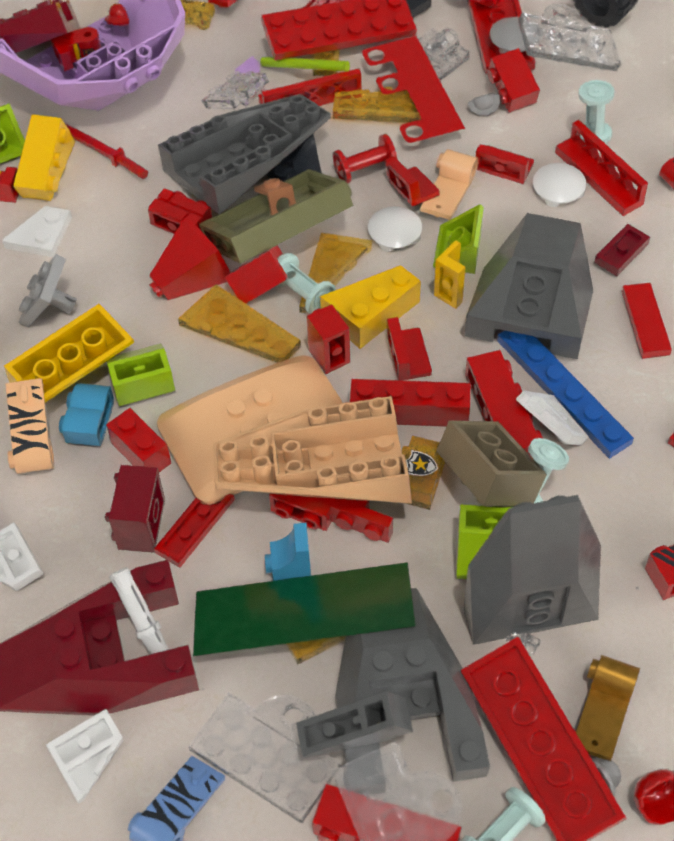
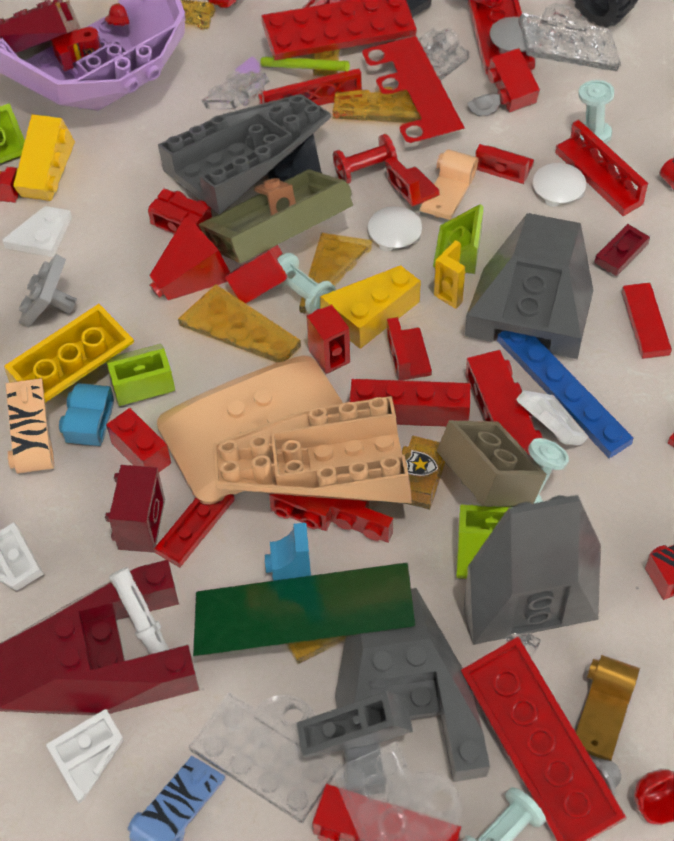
(117, 156): red sword -> none

